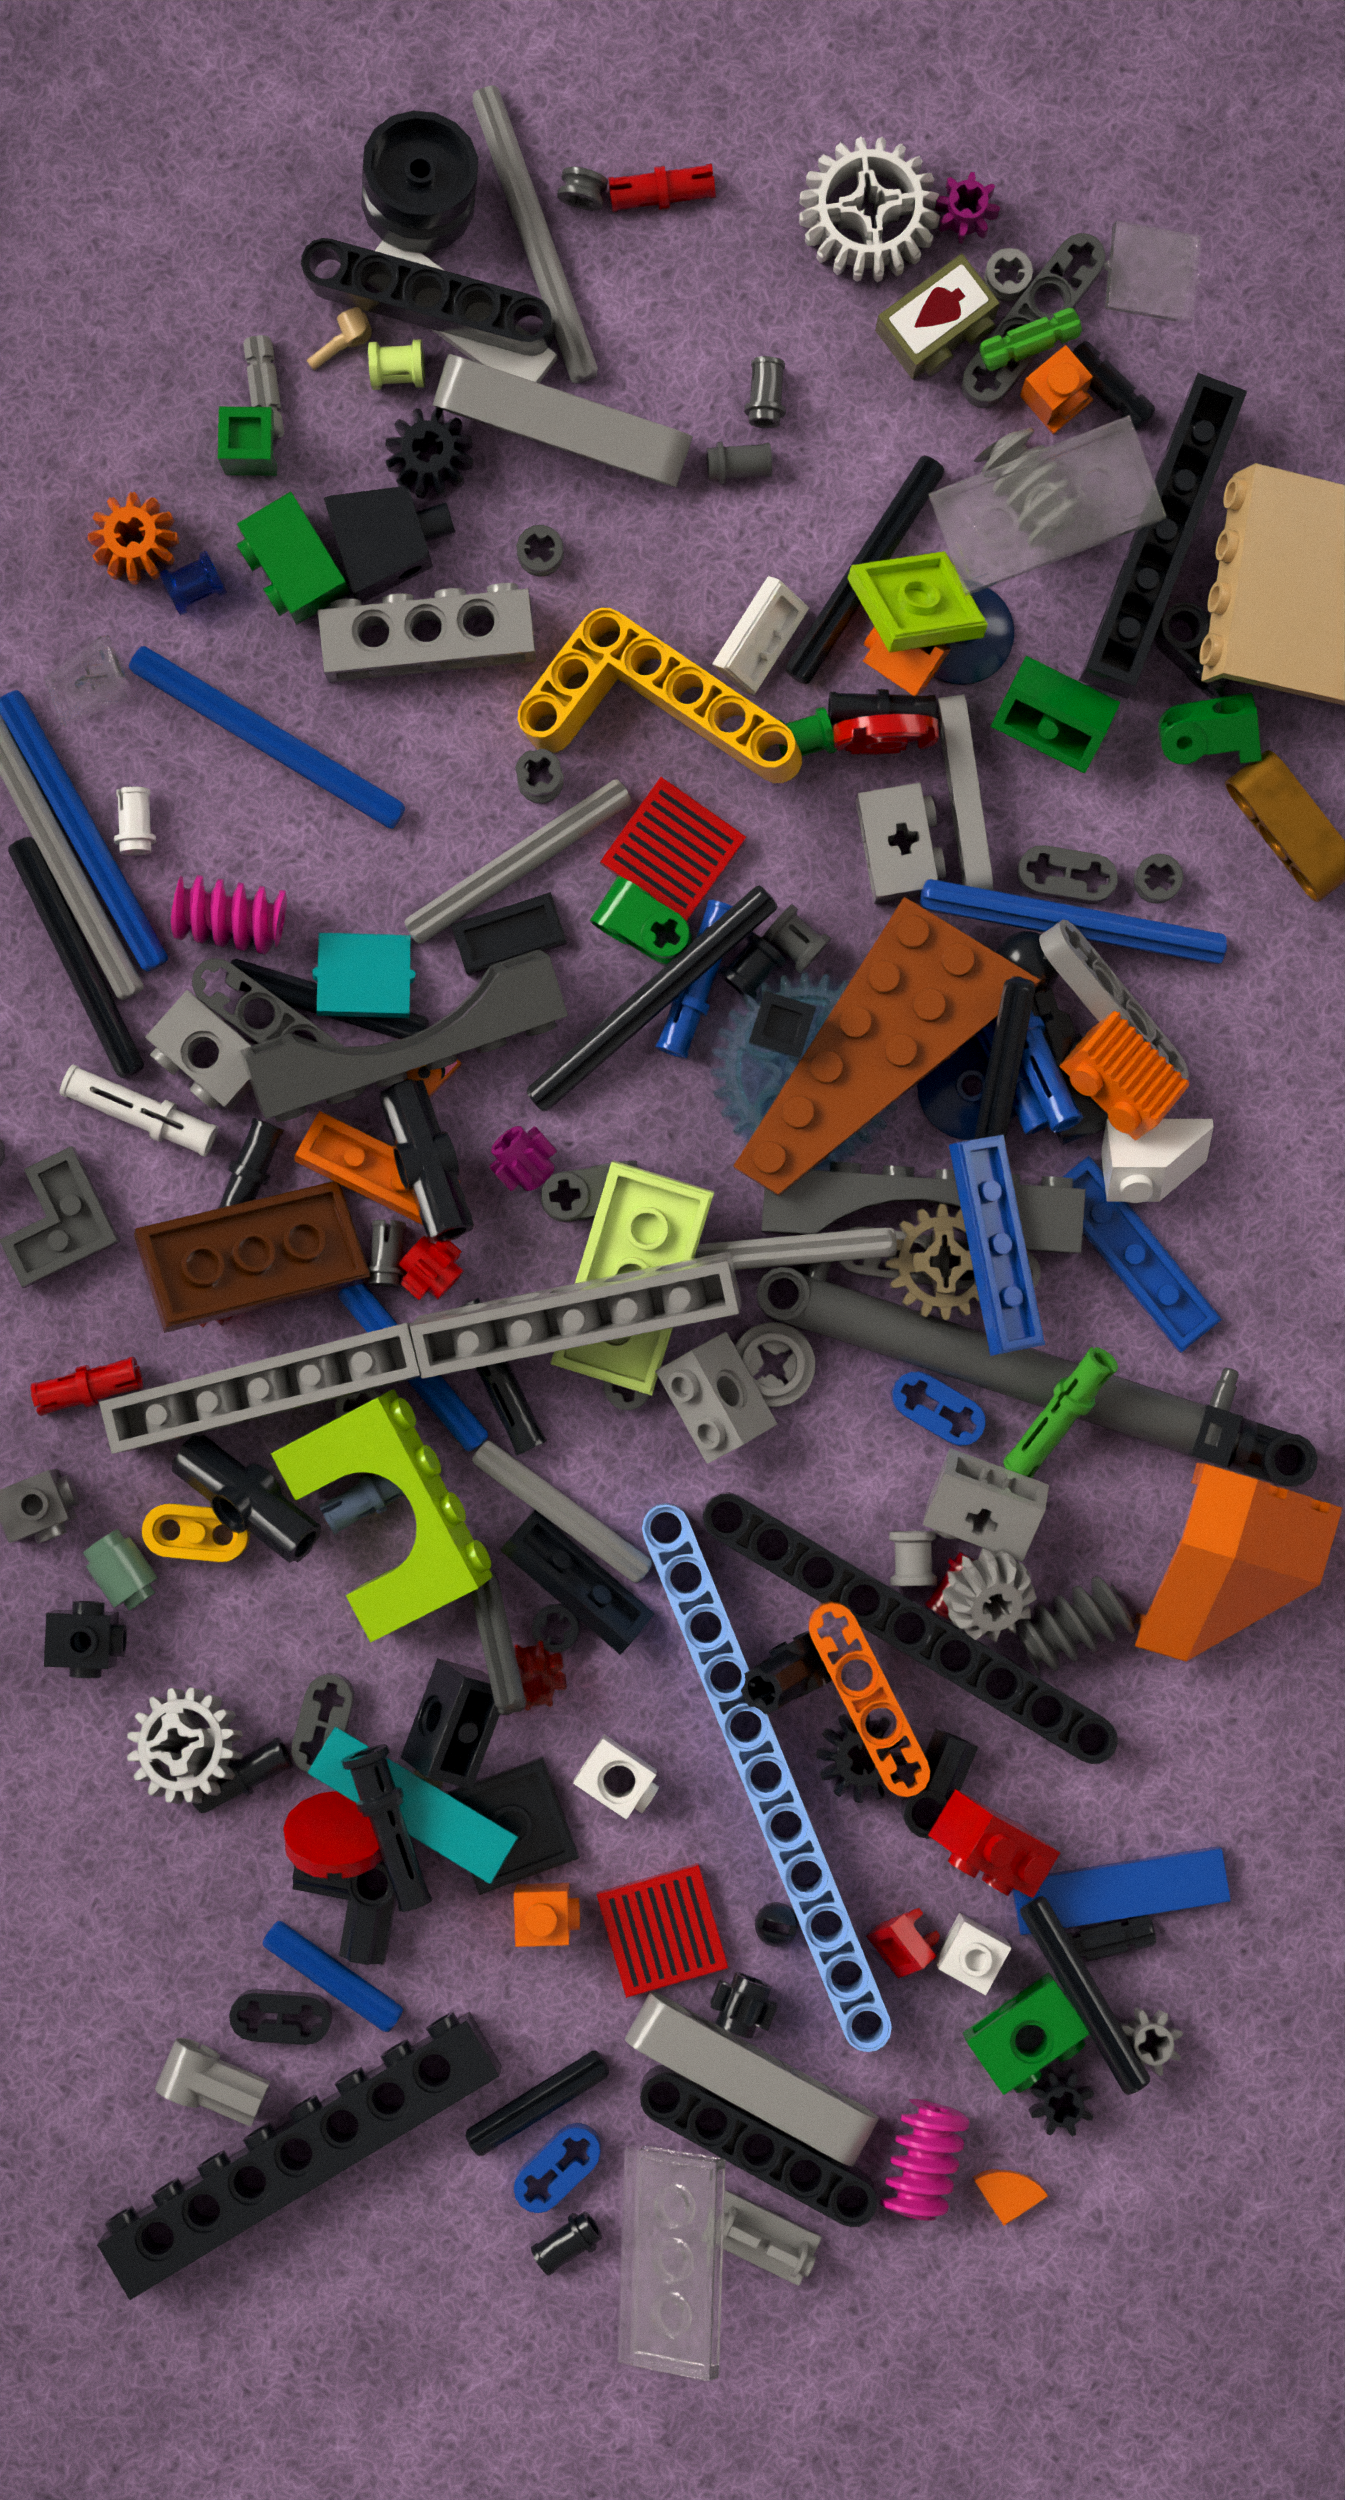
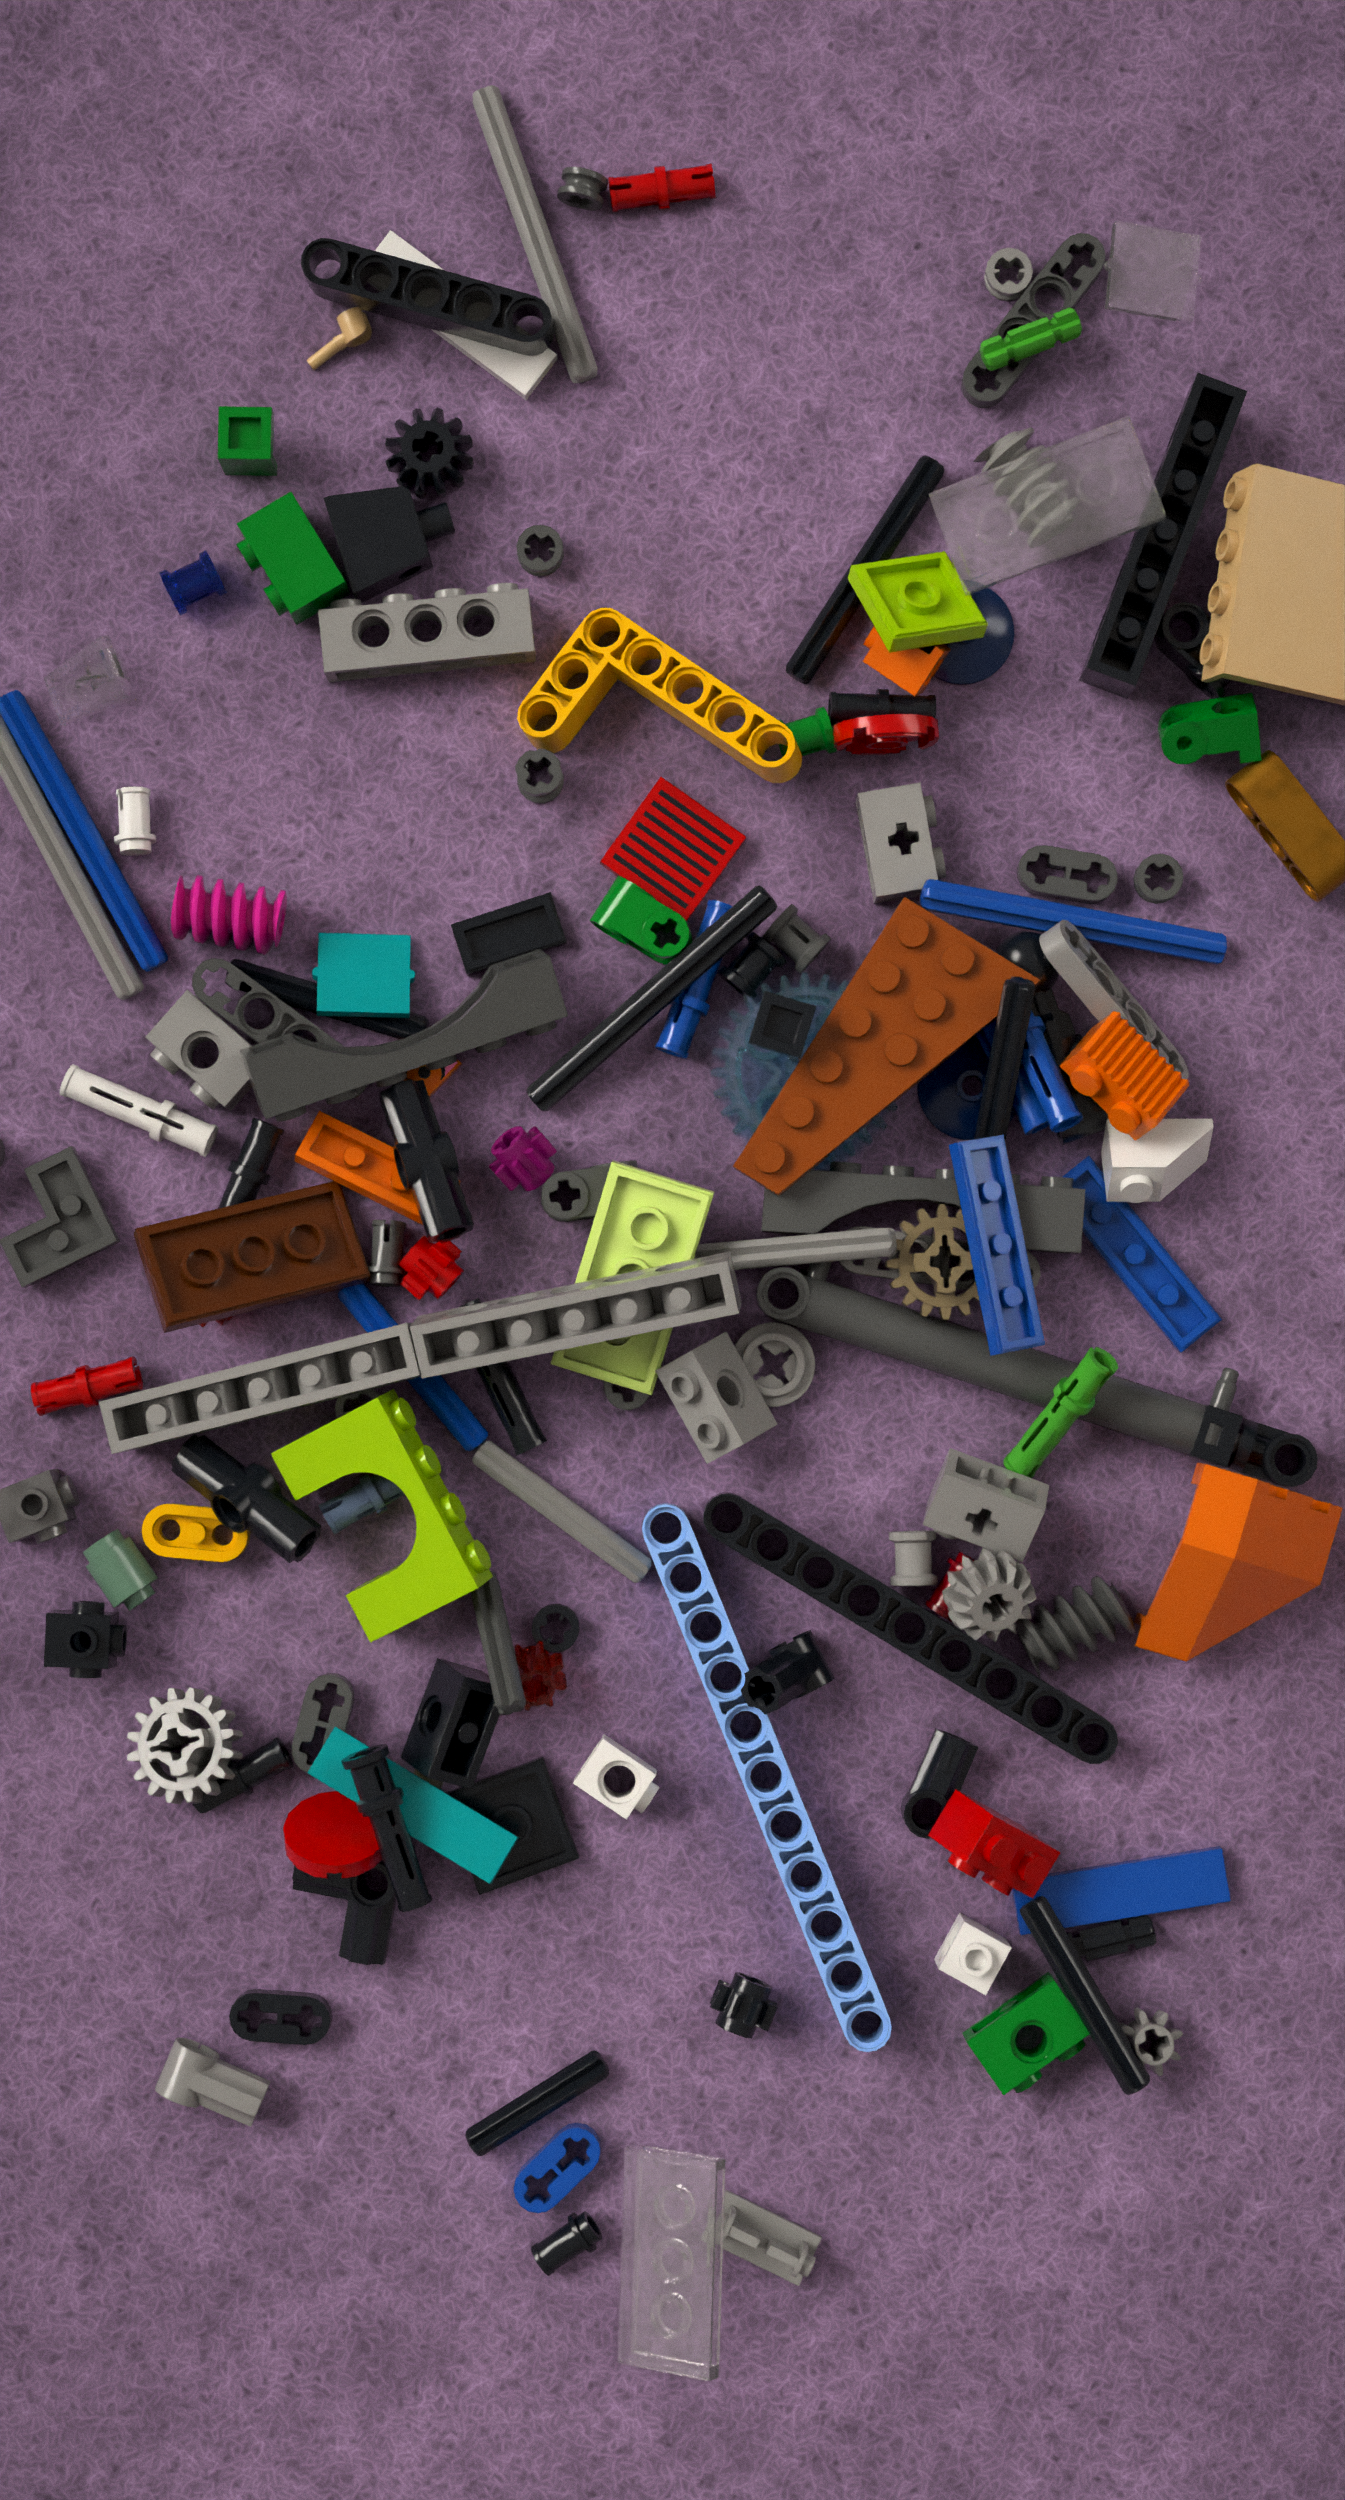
(76, 957): black axle -> none
(131, 520): orange gear -> none
(144, 2263): black brick -> none
(263, 378): light grey axle -> none
(267, 737): blue axle -> none
(332, 1976): blue axle -> none
(396, 364): yellowish green bush -> none
(419, 181): black wheel -> none
(518, 861): light grey axle -> none
(544, 1914): orange brick -> none
(562, 420): light grey beam -> none
(577, 1582): black plate -> none
(662, 1930): red tile -> none
(738, 461): dark grey pin -> none
(751, 2079): light grey beam -> none
(761, 635): white plate -> none
(766, 392): dark grey pin -> none
(772, 2167): black beam -> none
(780, 1915): black hinge -> none
(844, 1761): black gear -> none
(847, 213): white gear -> none
(873, 1696): orange beam -> none
(902, 1944): red tile -> none
(926, 2161): dark pink piece -> none
(931, 1419): blue beam -> none
(938, 318): brick -> none
(964, 221): magenta gear -> none
(964, 792): light grey beam -> none
(1009, 2192): orange tile -> none
(1055, 714): green brick -> none
(1058, 389): orange brick -> none
(1065, 2116): black gear -> none
(1113, 386): black axle -> none

